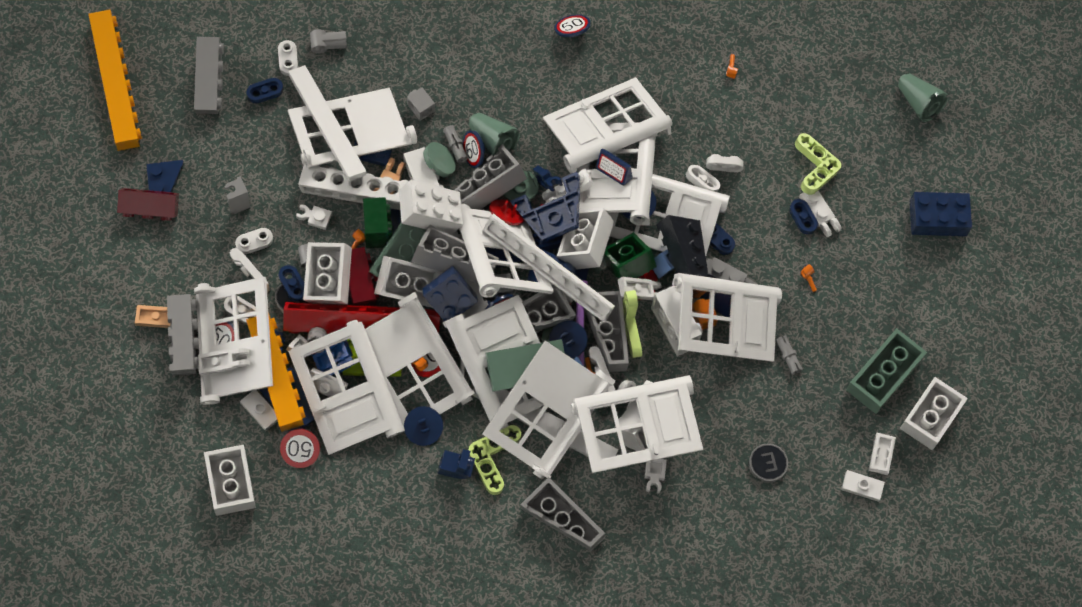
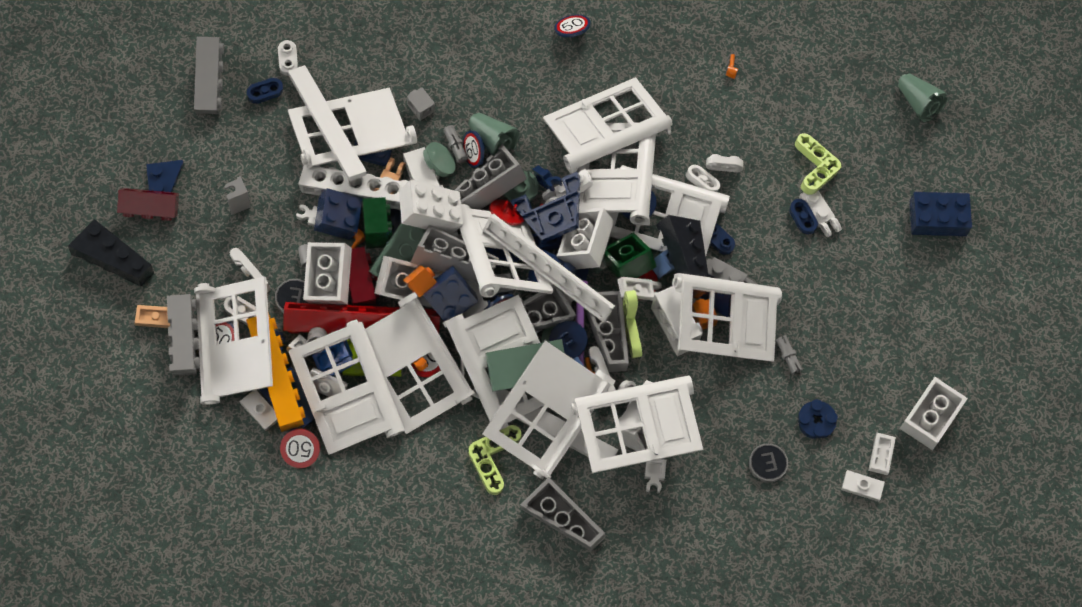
(107, 251): none -> black wedge
(114, 80): light orange brick -> none
(221, 360): white hinge -> none
(229, 480): white brick -> none
(254, 241): white plate -> none
(293, 284): dark blue plate -> none
(322, 41): light grey piece -> none
(338, 214): none -> dark blue brick
(420, 280): none -> orange brick
(423, 426): dark blue piece -> none
(456, 465): dark blue brick -> none
(614, 167): slope -> none
(806, 272): orange hand -> none
(817, 430): none -> dark blue plate
(886, 371): sand green brick -> none

